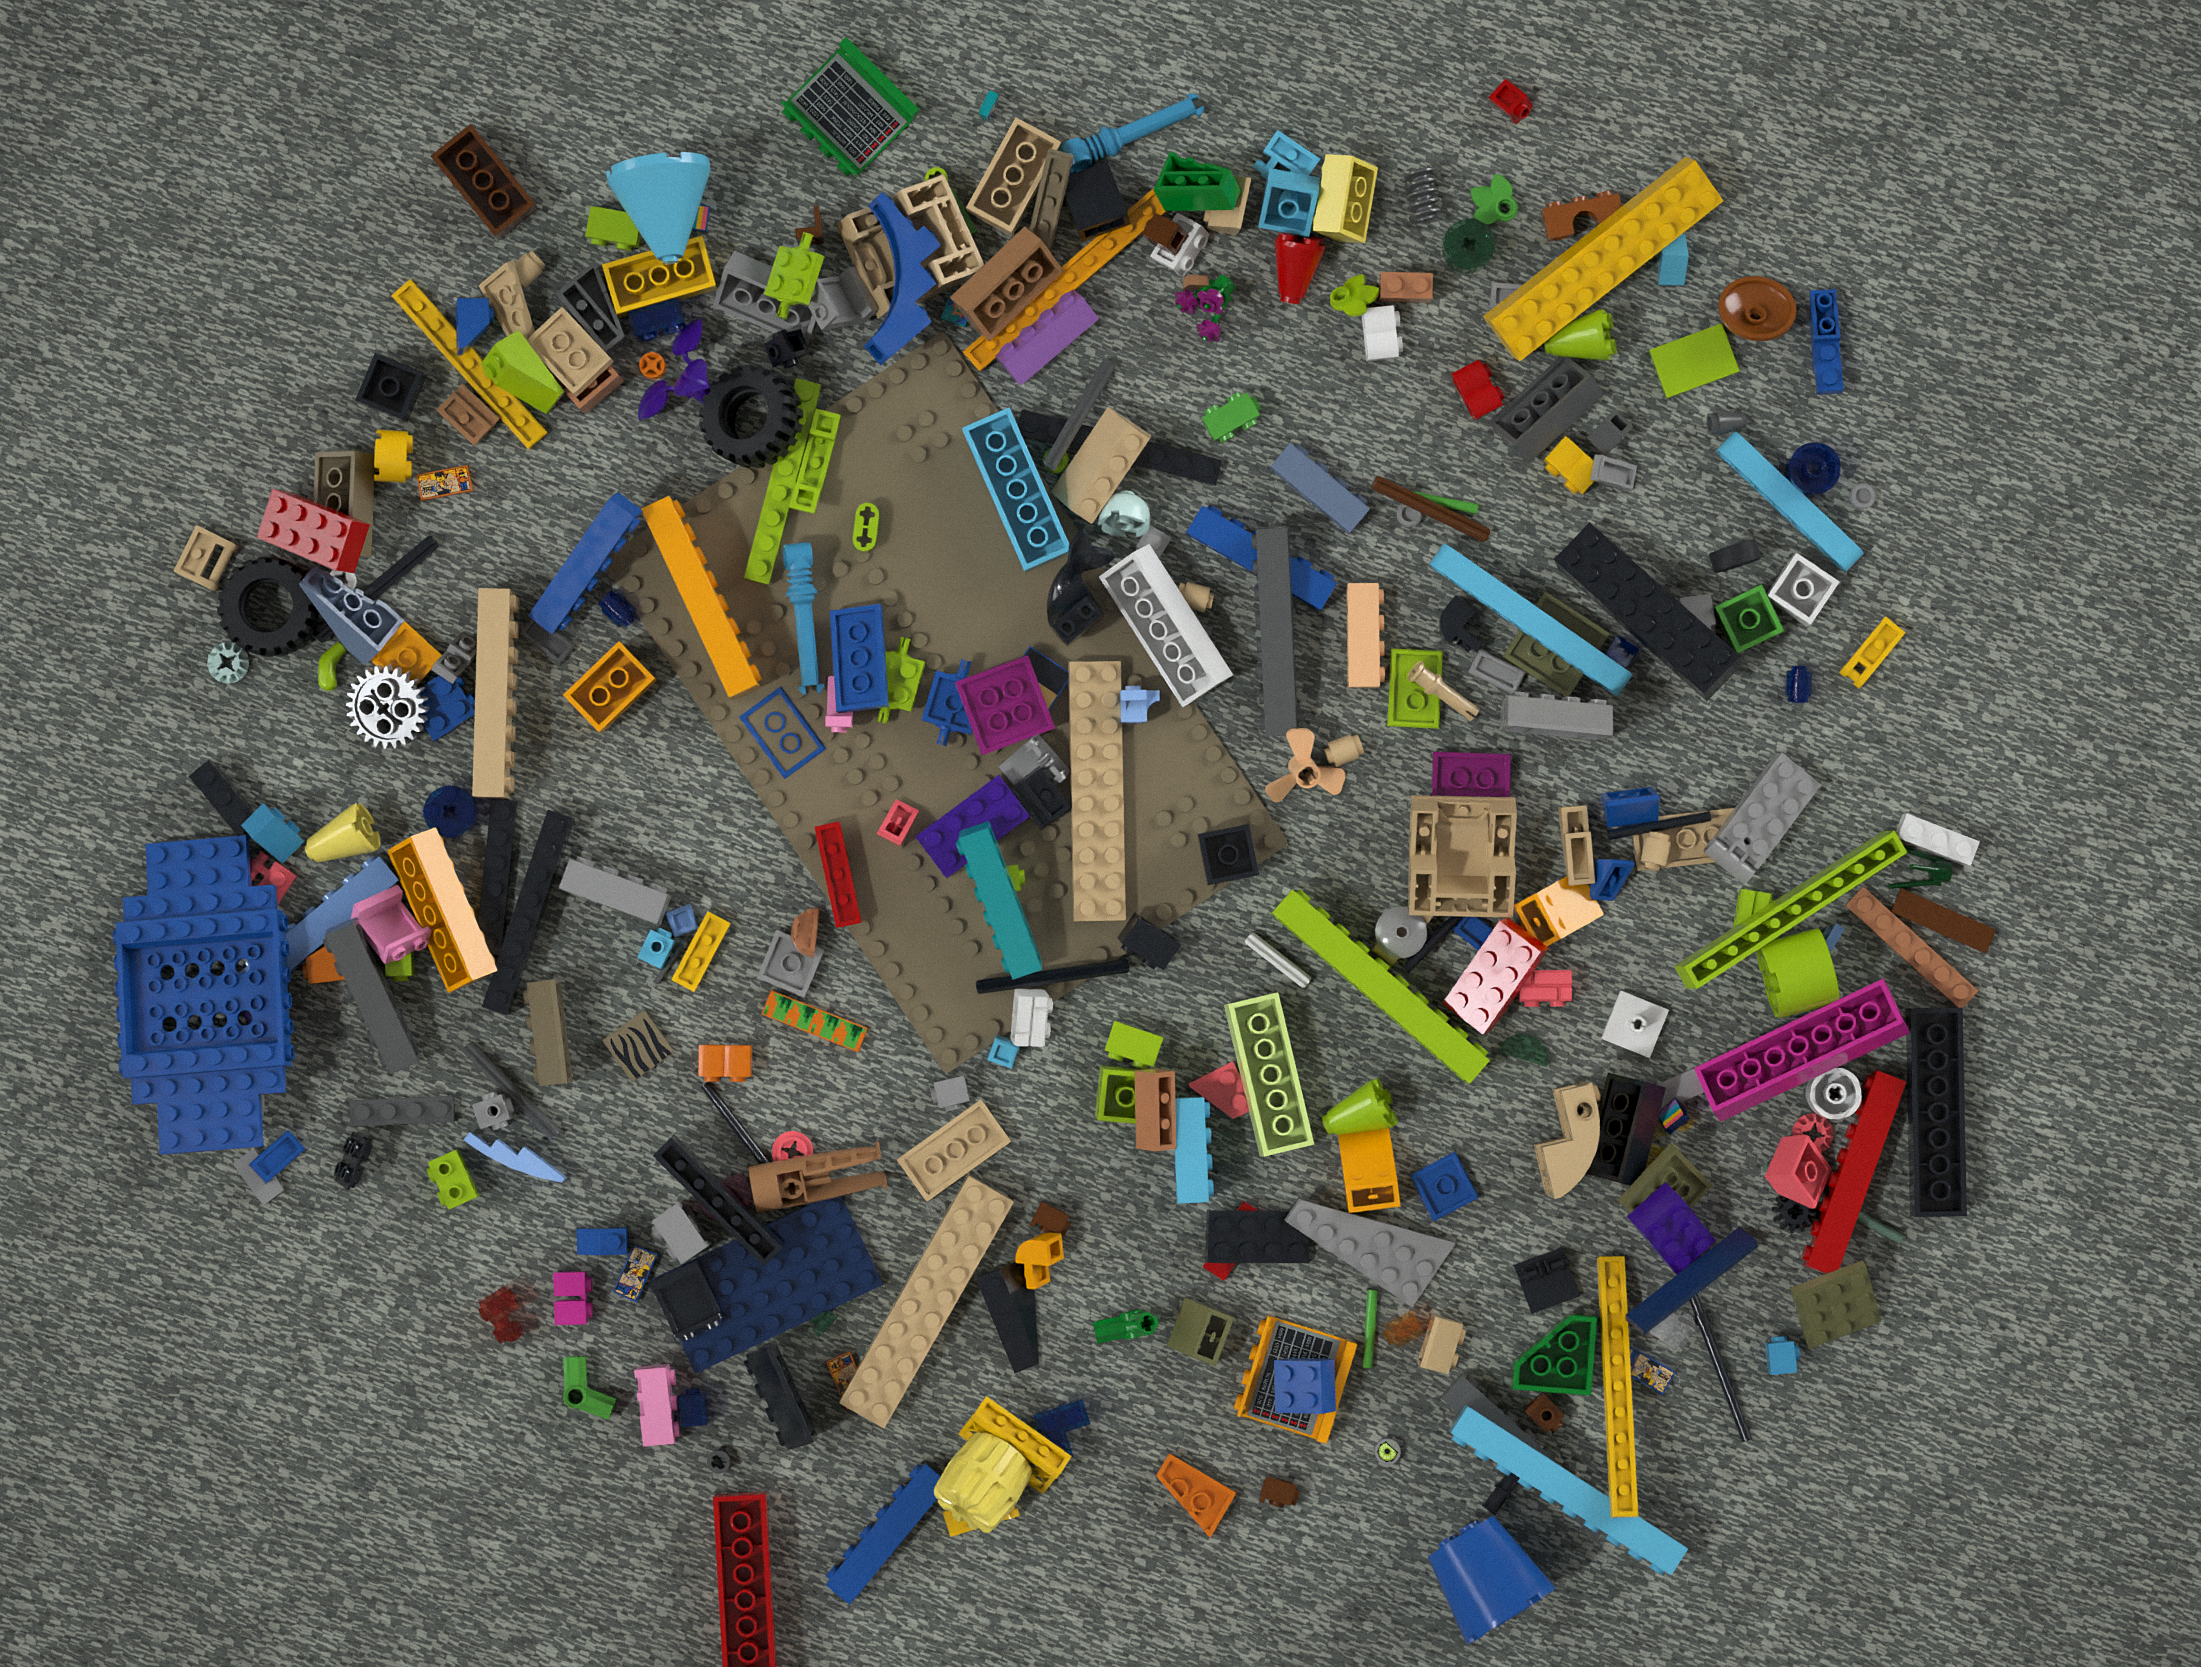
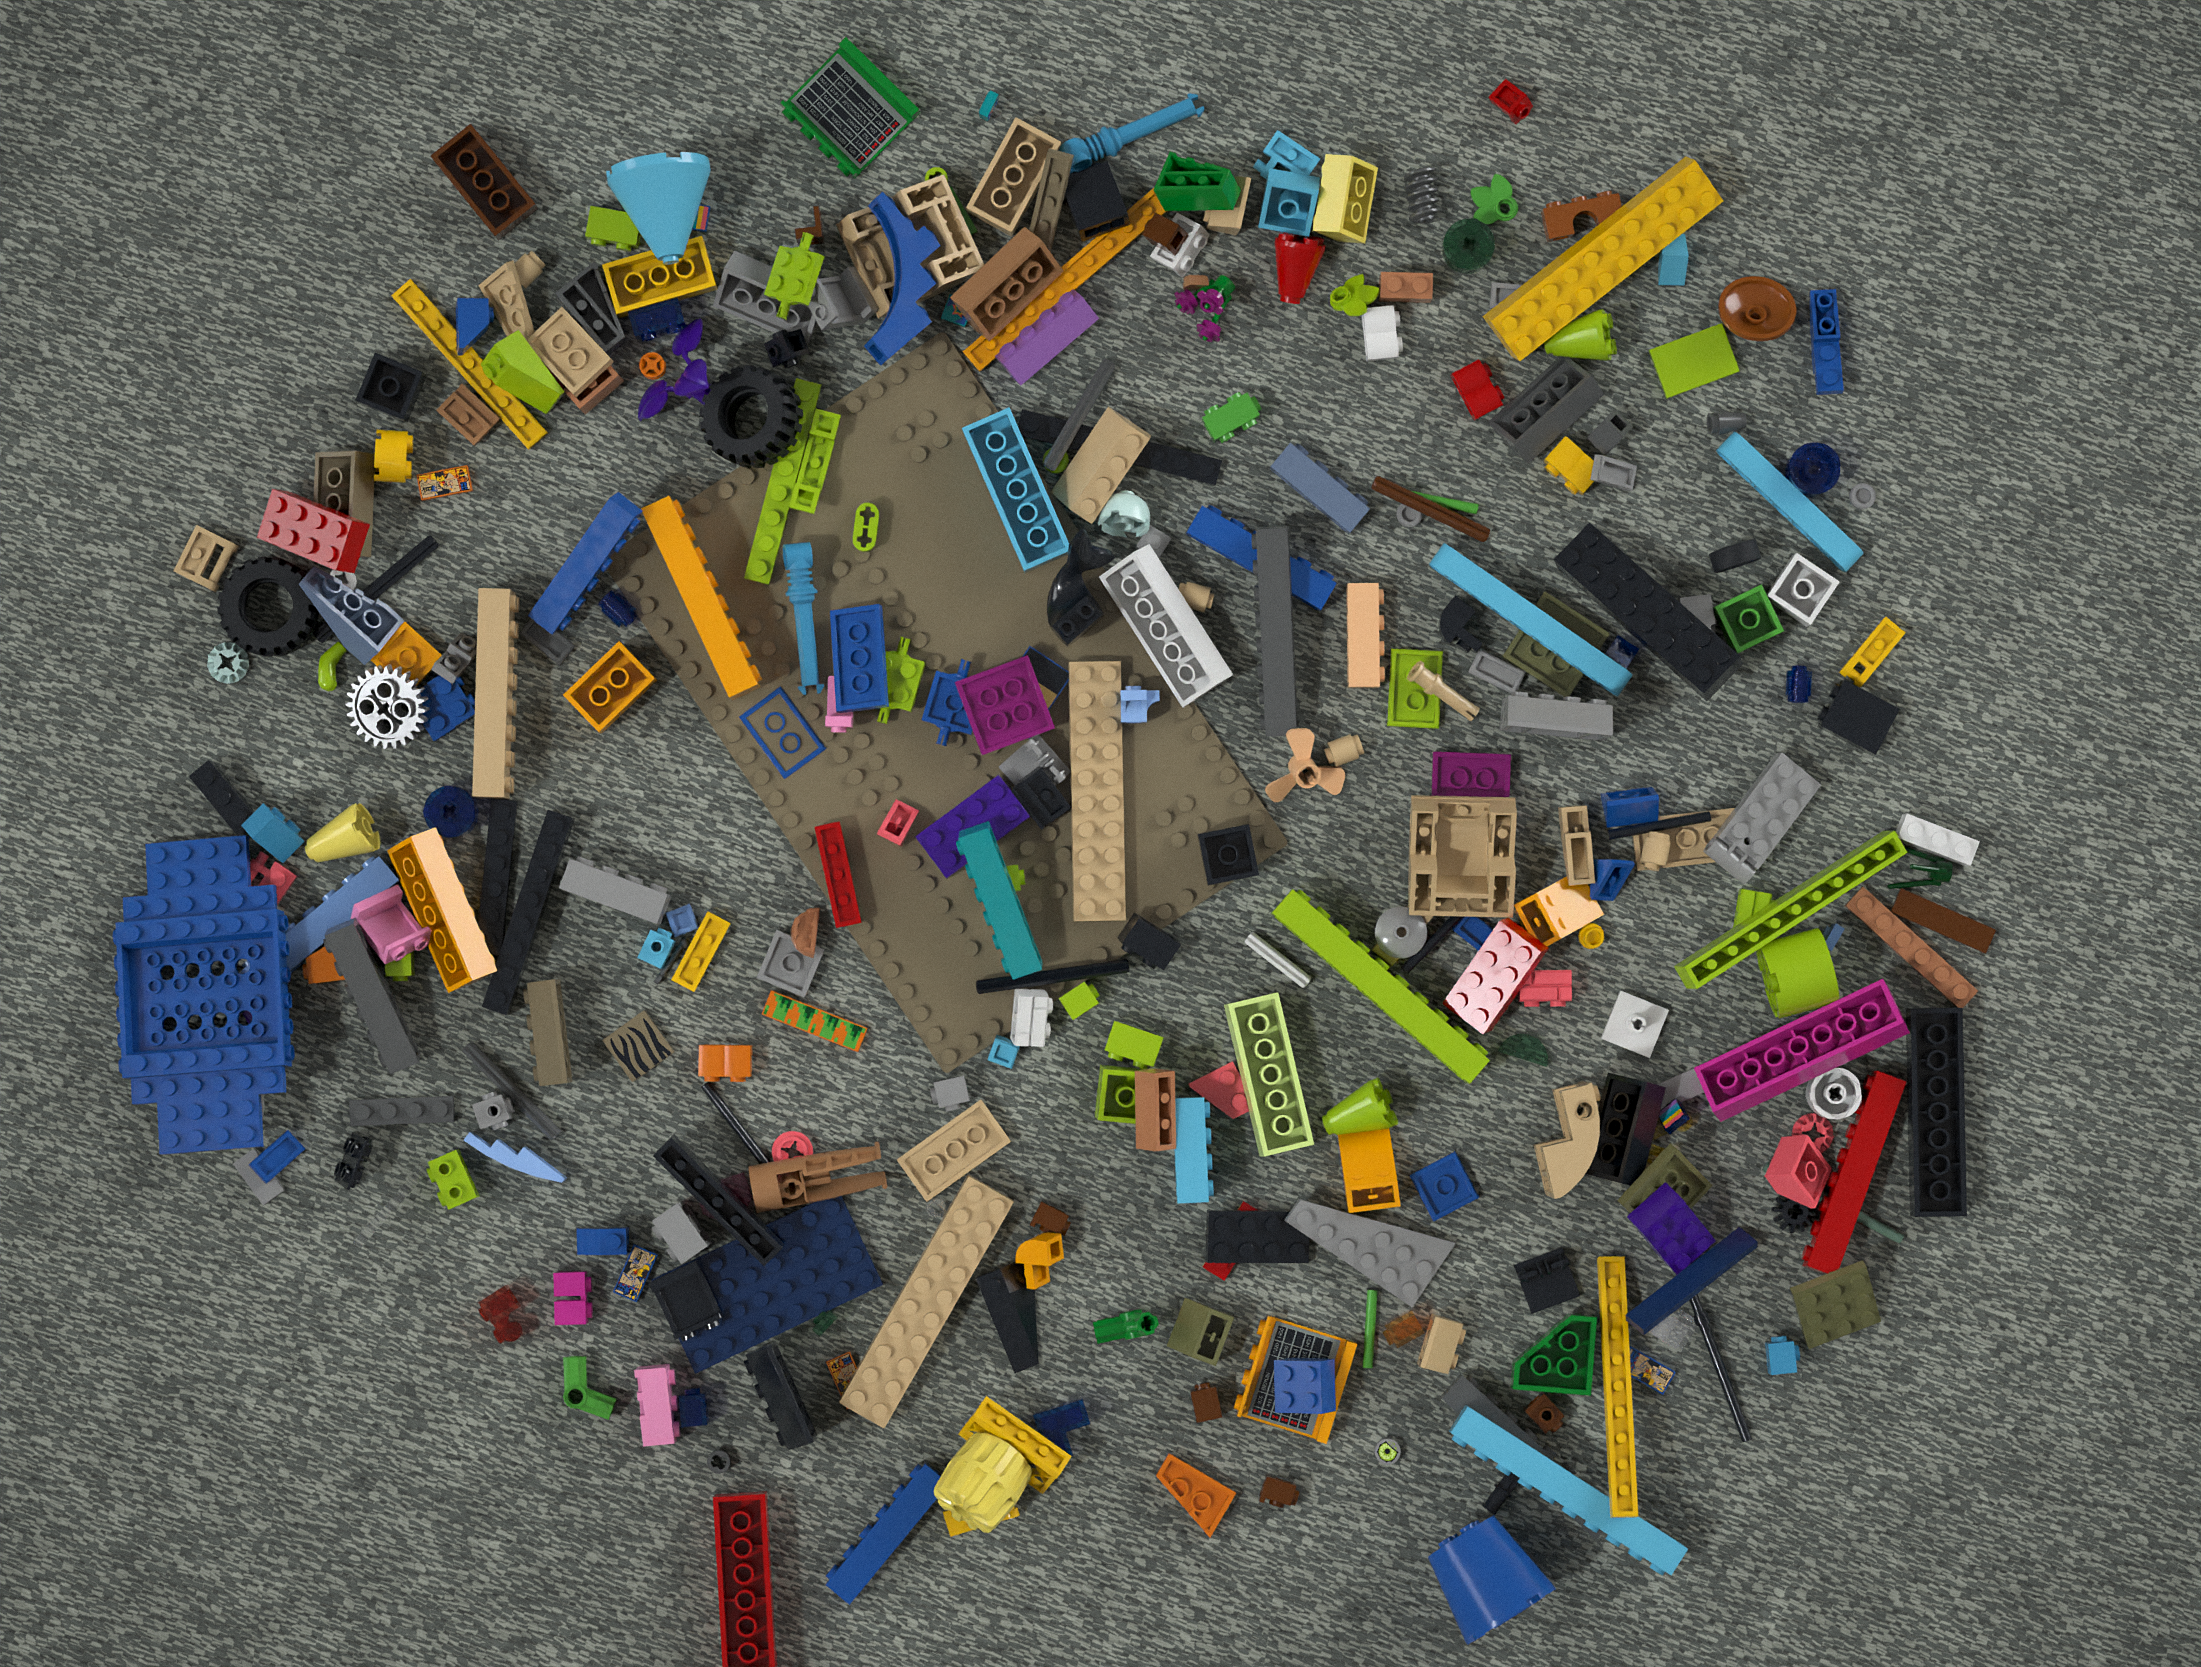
(1079, 999): none -> lime brick
(1205, 1402): none -> reddish brown brick
(1591, 936): none -> yellow plate
(1857, 717): none -> black brick

